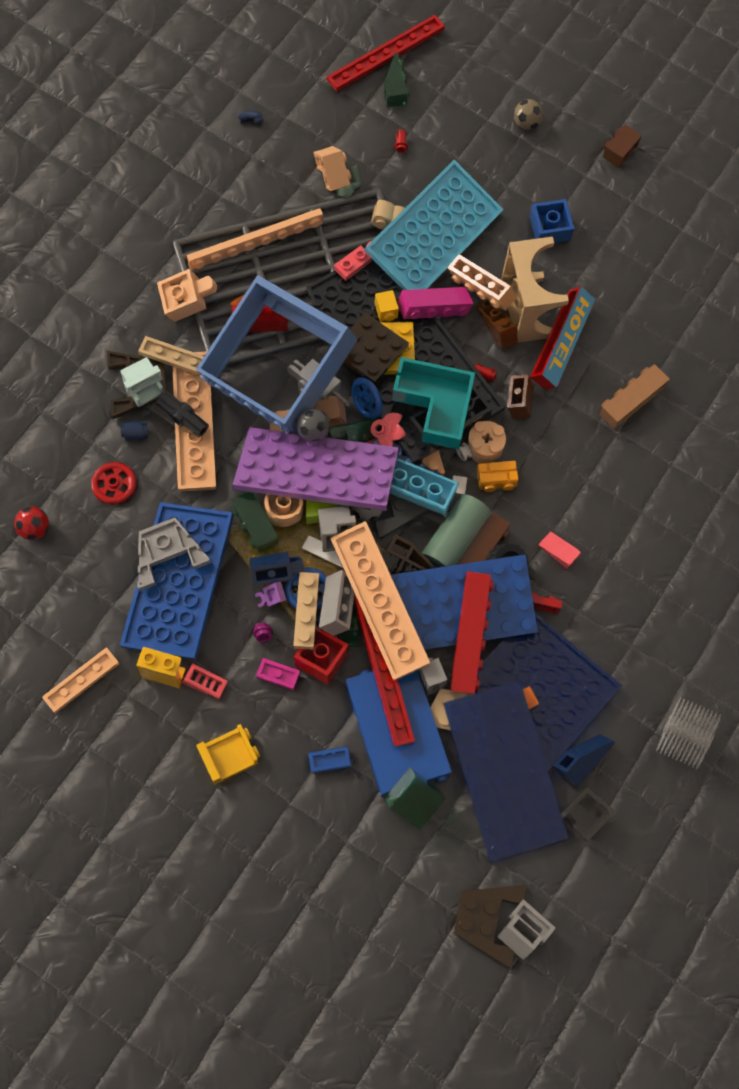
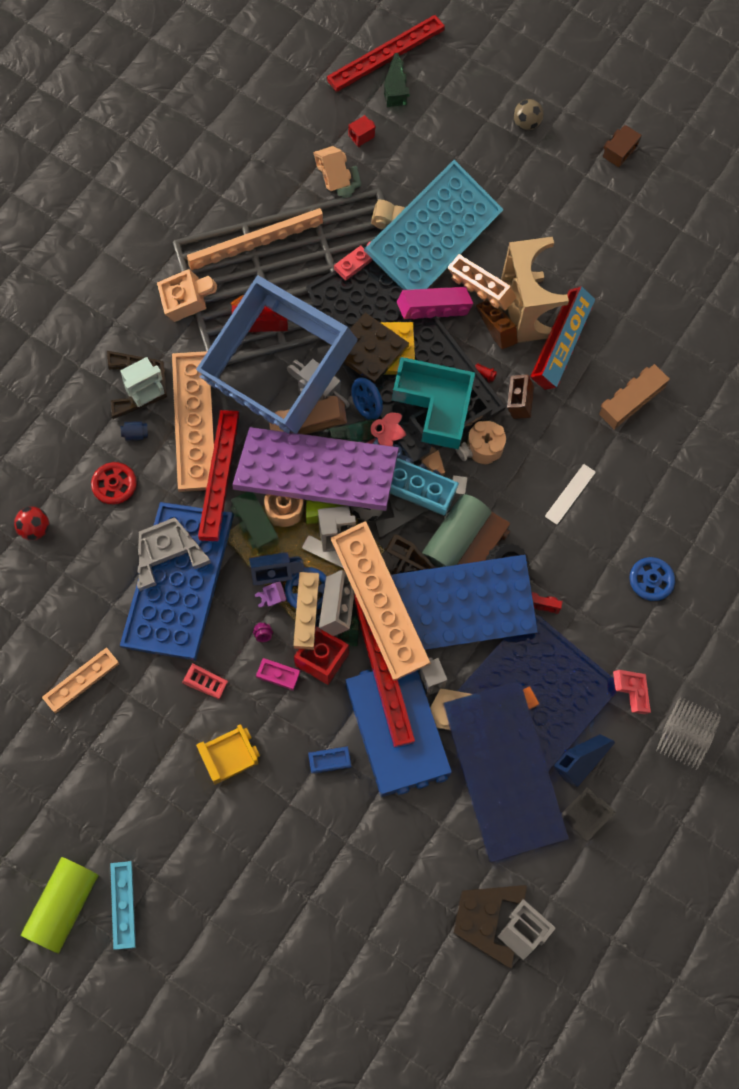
(59, 905): none -> lime brick
(123, 905): none -> medium azure plate
(160, 667): yellow panel -> none
(170, 355): tan plate -> none
(182, 414): black piece -> none
(219, 476): none -> red plate
(250, 115): dark blue arm -> none
(312, 424): dark grey piece -> none
(361, 130): none -> red brick
(386, 306): yellow brick -> none
(401, 145): red pin -> none
(414, 798): clear green brick -> none
(470, 632): red brick -> none
(497, 475): light orange brick -> none
(552, 220): blue brick -> none
(560, 550): coral slope -> none
(570, 494): none -> white sticker
(636, 686): none -> coral plate
(640, 588): none -> blue plate

